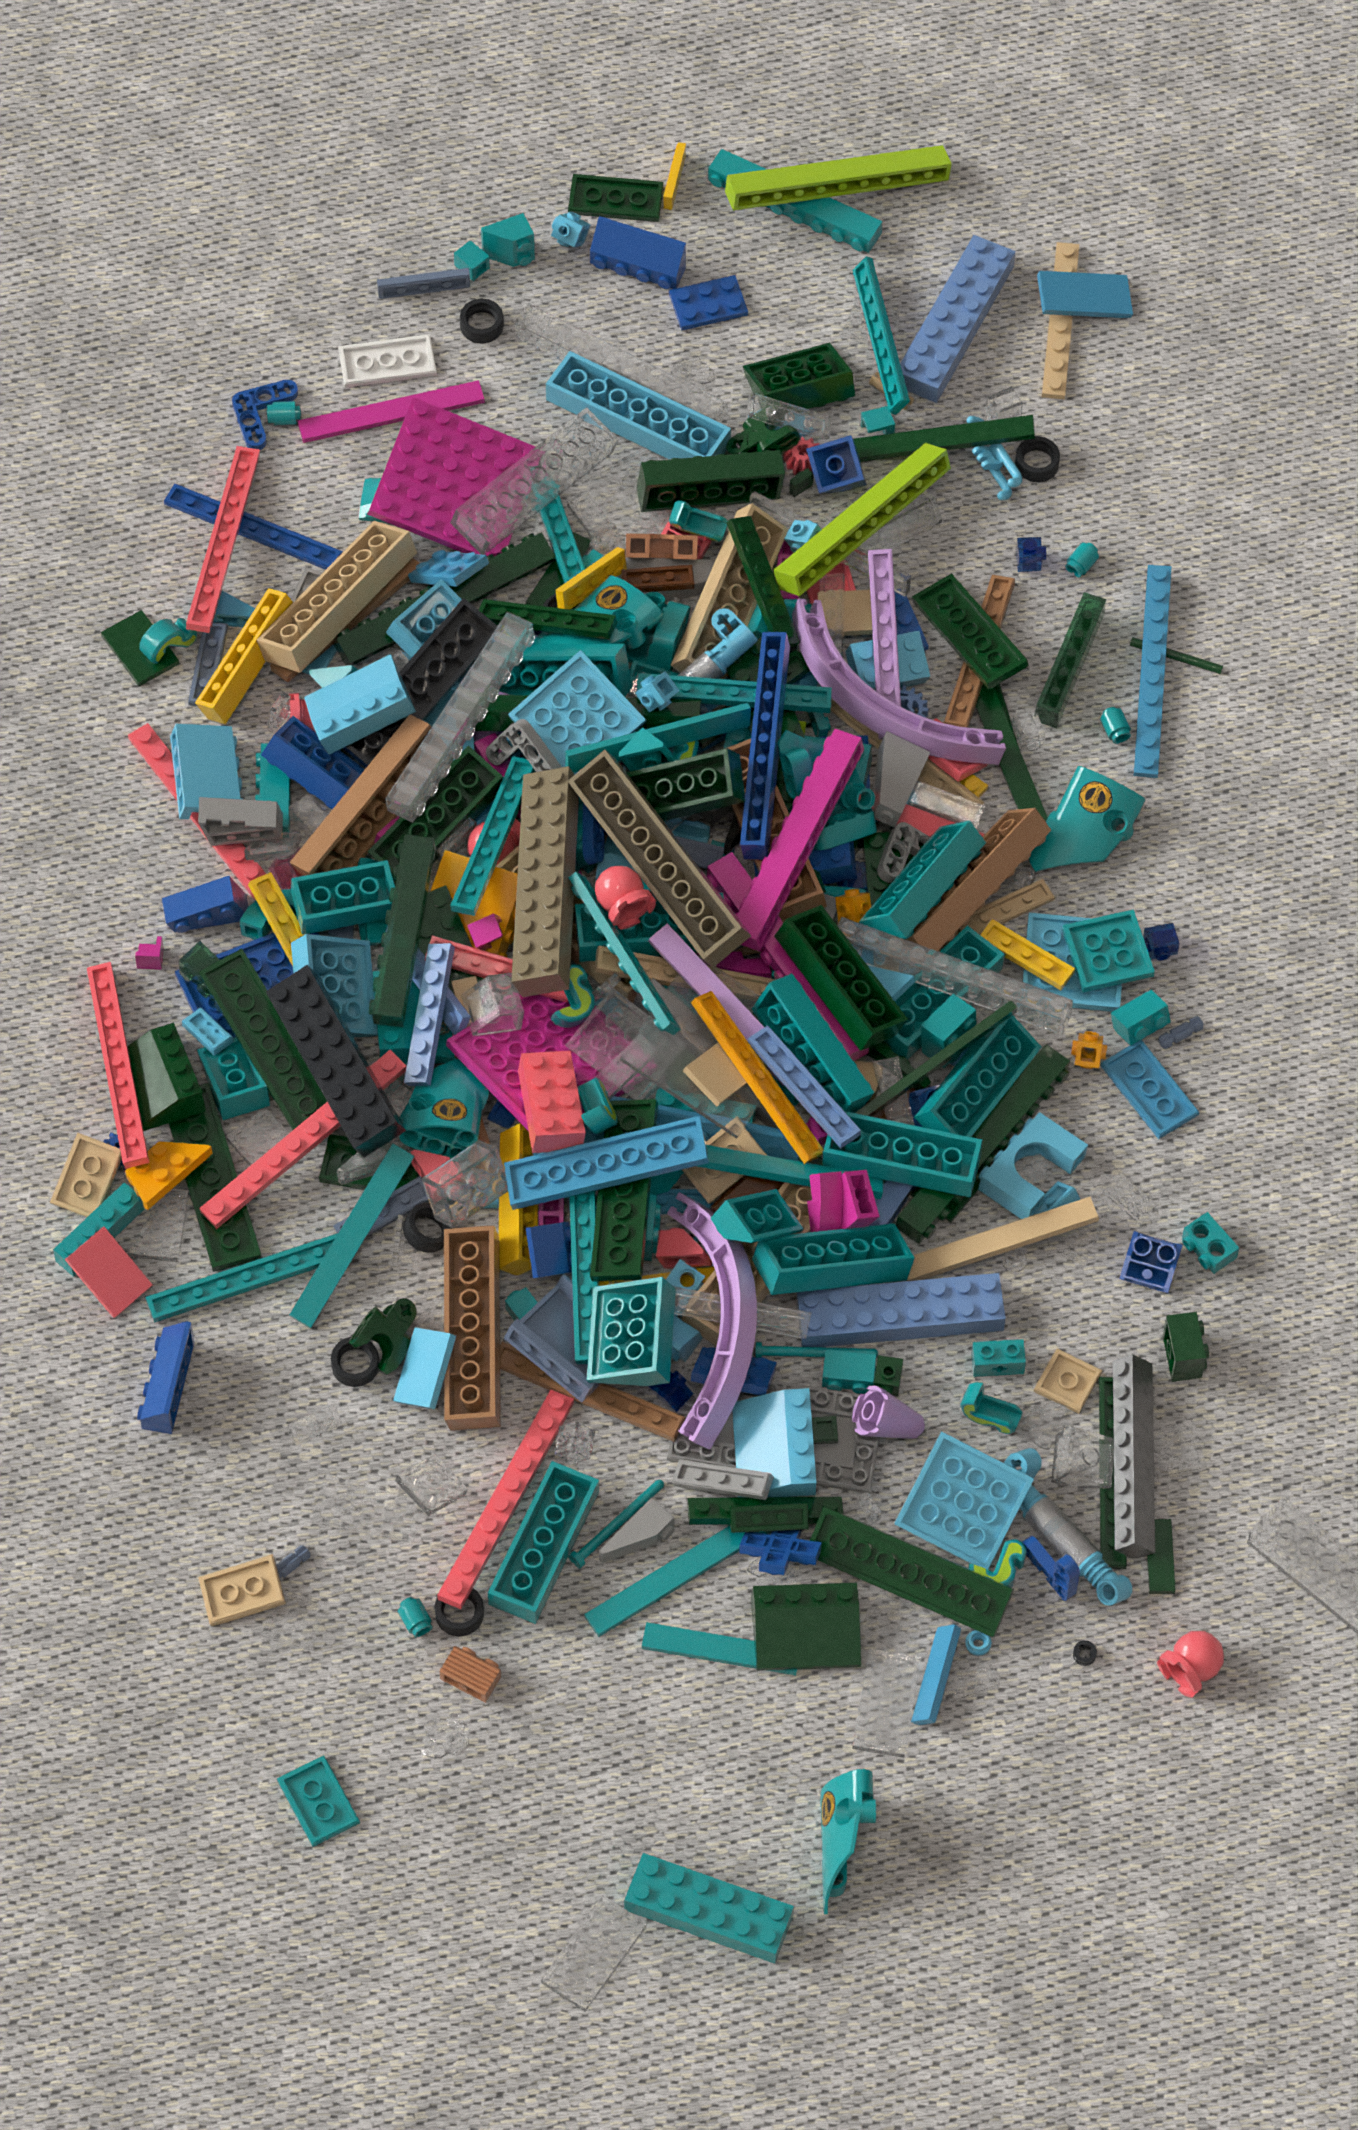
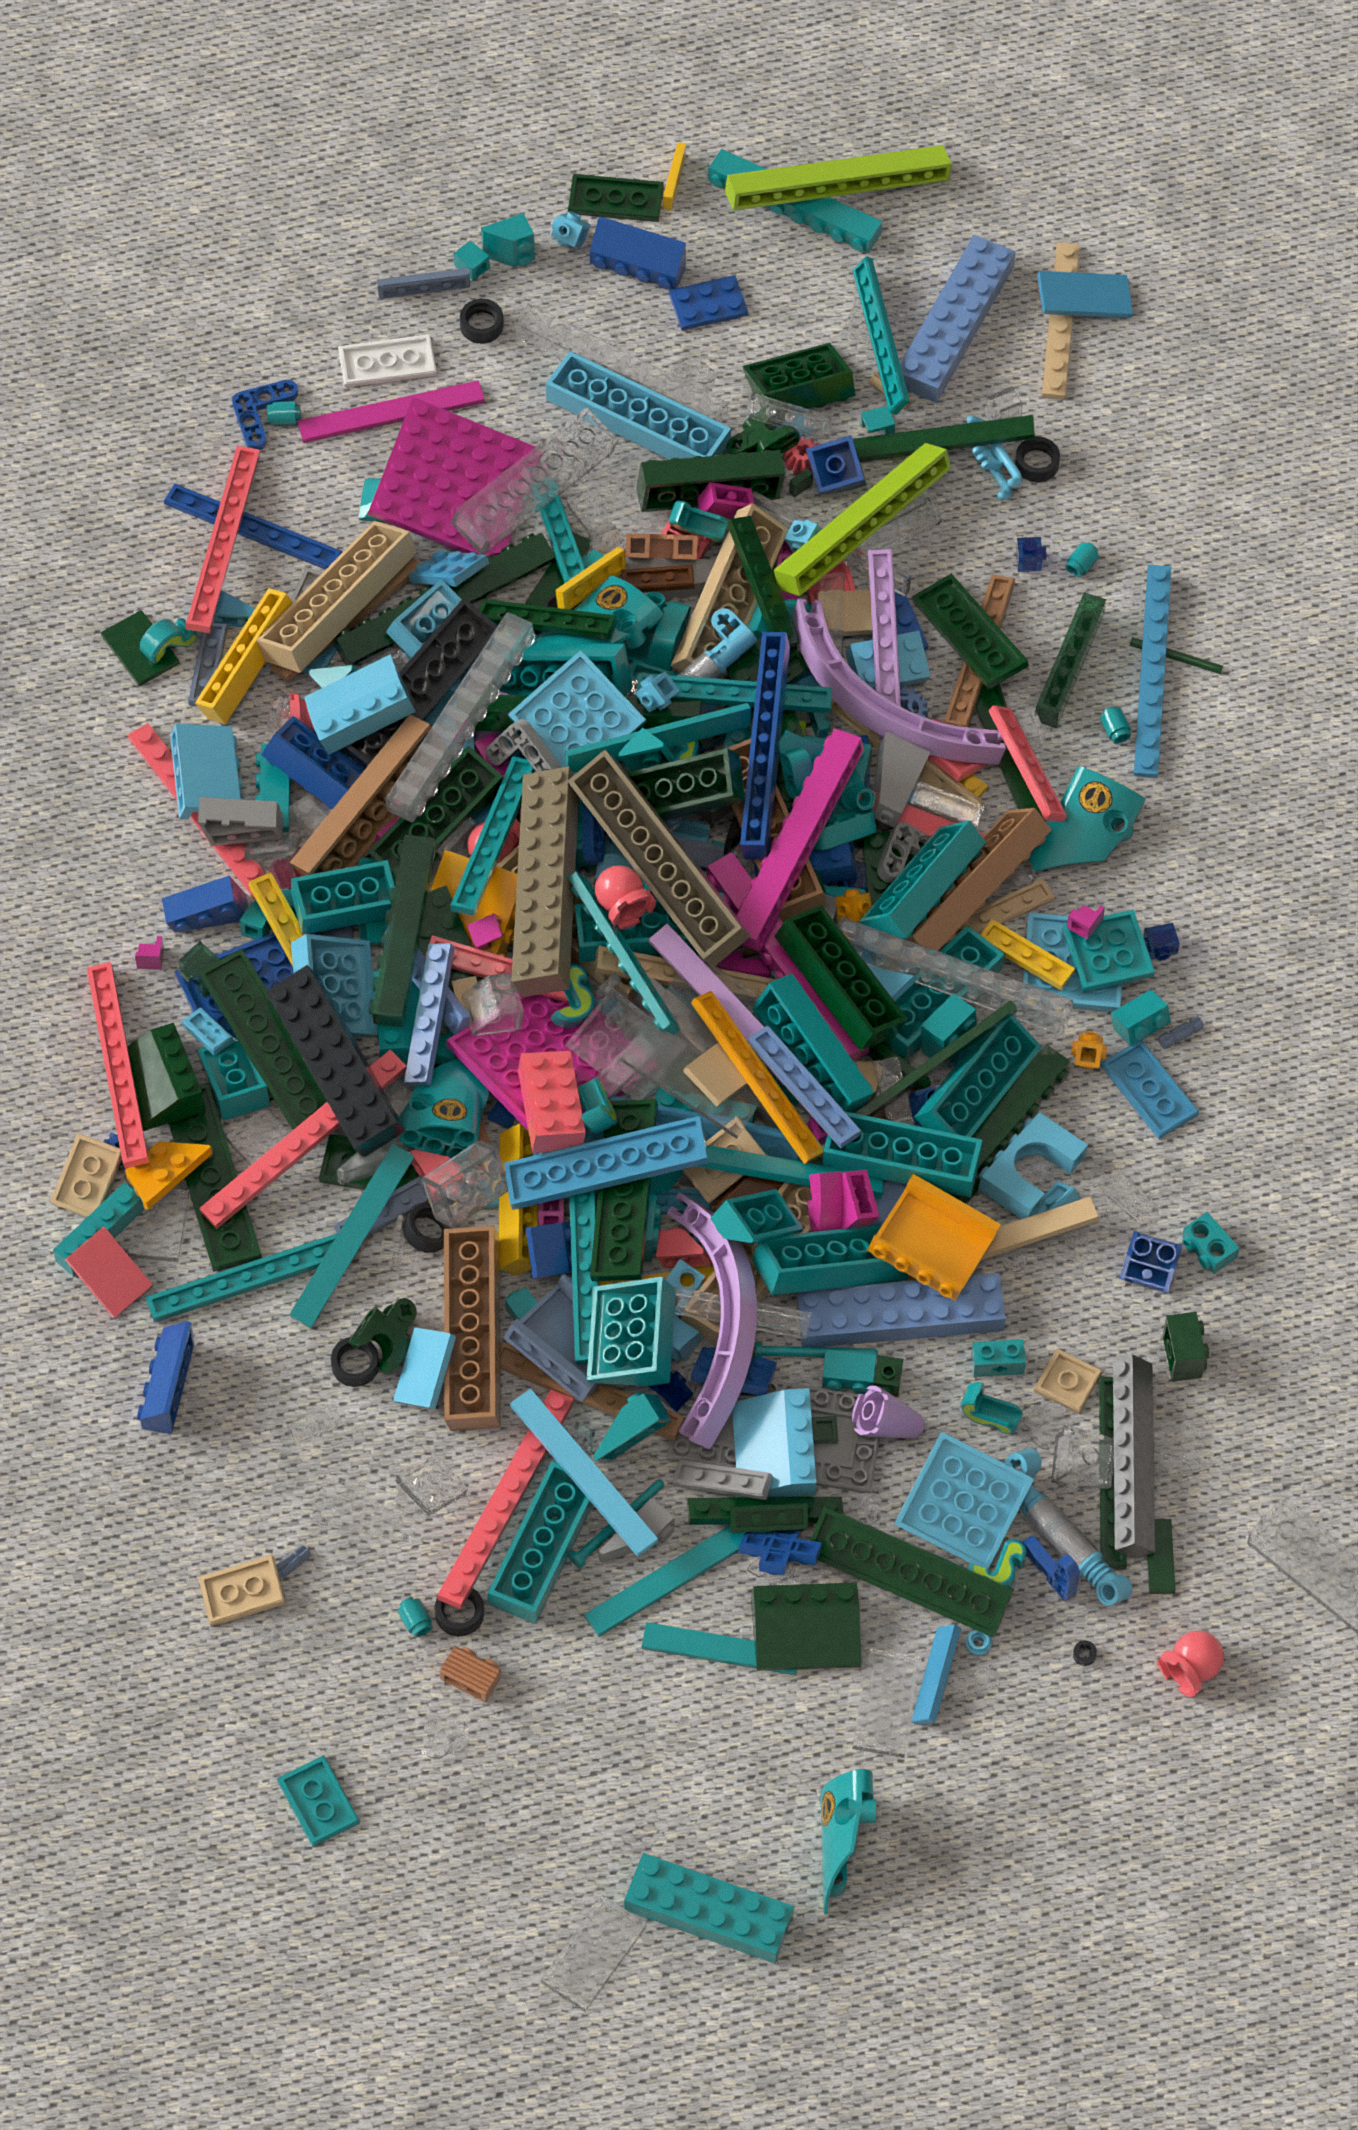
(584, 1472): none -> medium azure tile
(633, 1424): none -> teal slope
(724, 499): none -> dark pink brick
(934, 1237): none -> light orange panel
(1027, 764): none -> coral tile
(1085, 920): none -> dark pink panel

